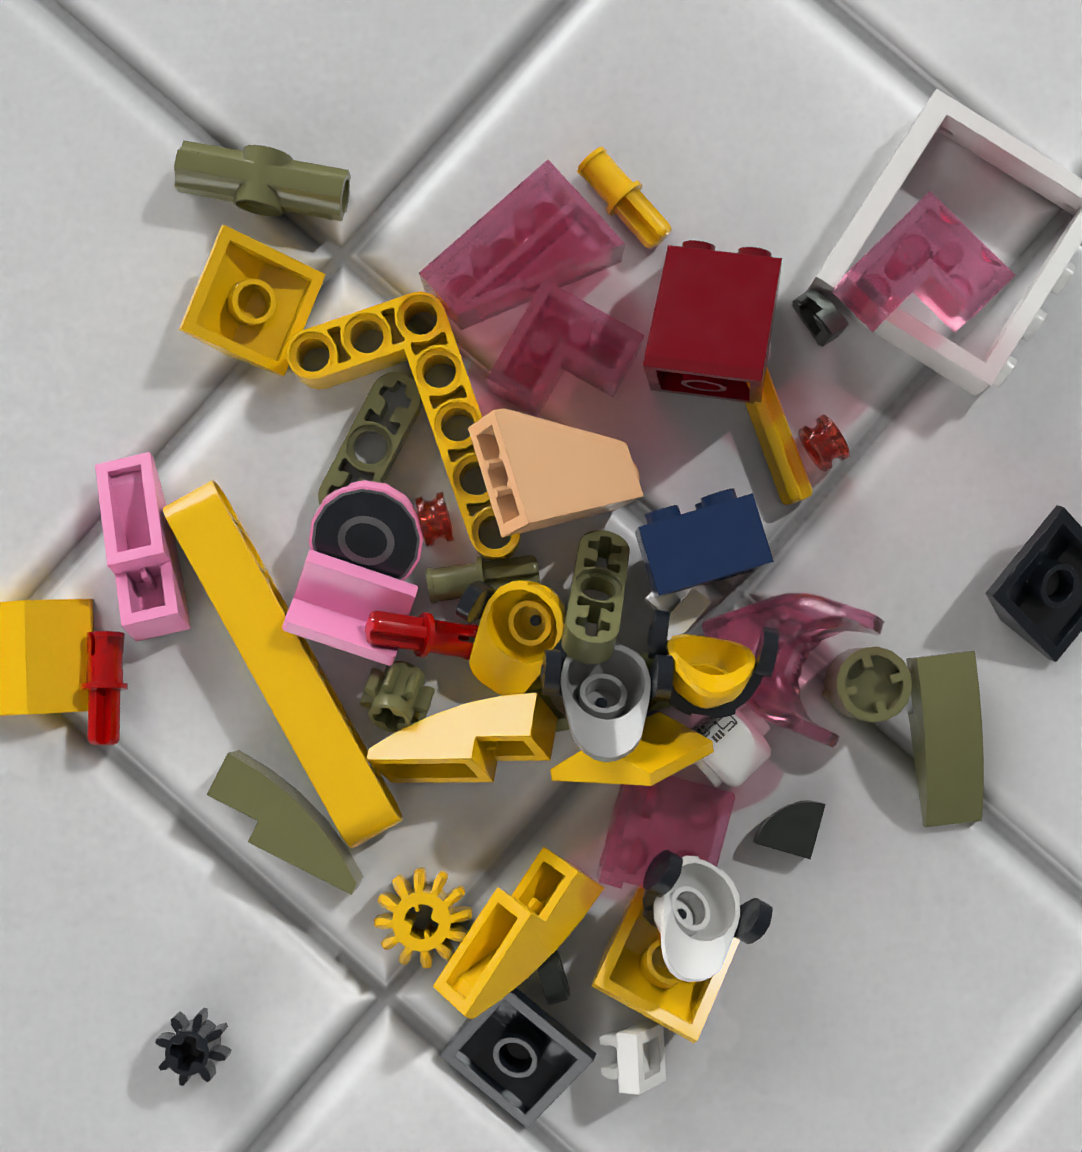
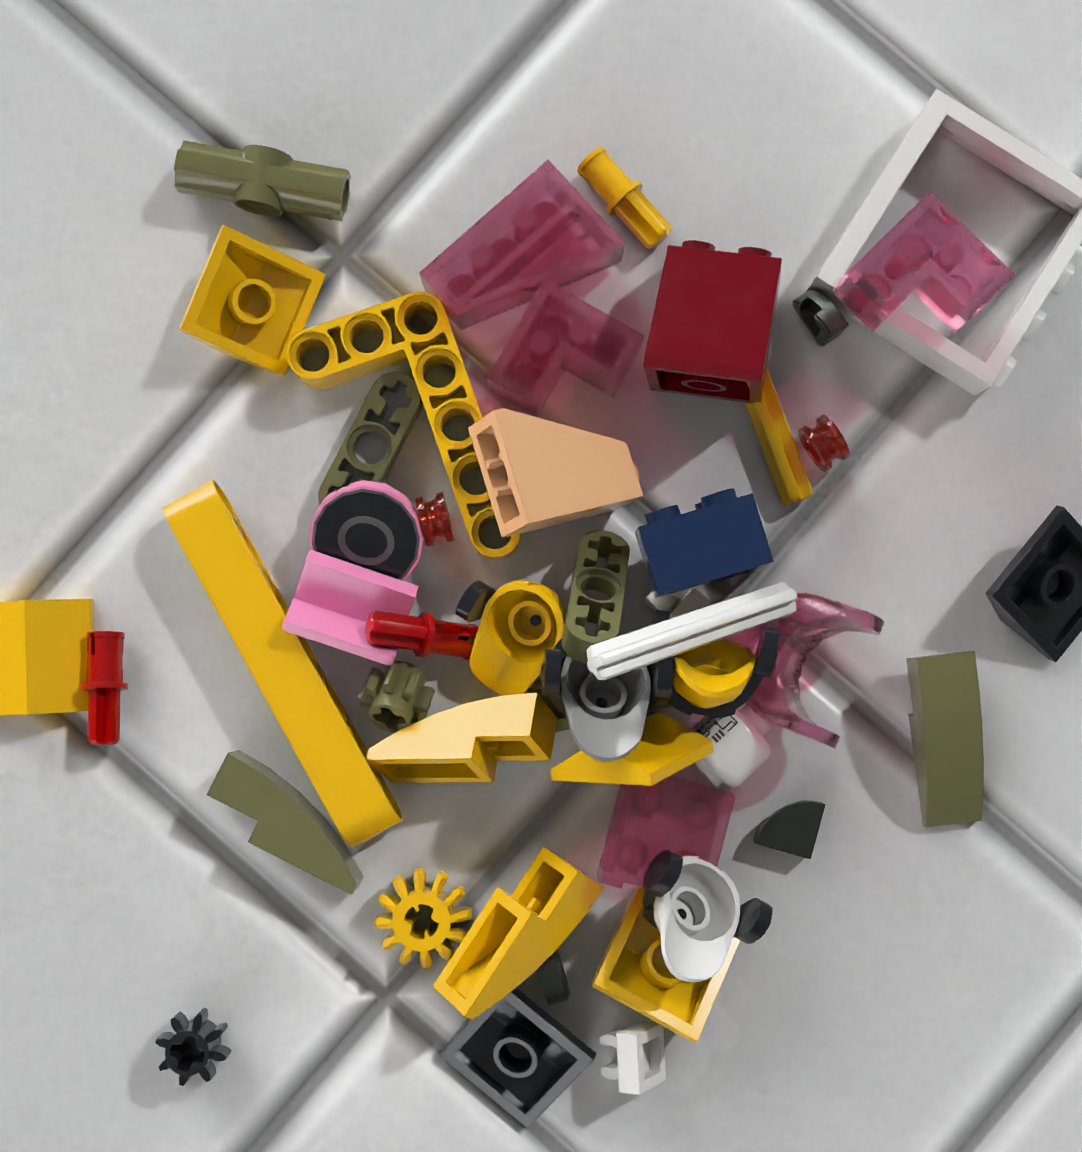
(141, 548): bright pink slope -> none
(452, 581): olive axle -> none
(690, 630): none -> white axle
(868, 684): olive piece -> none

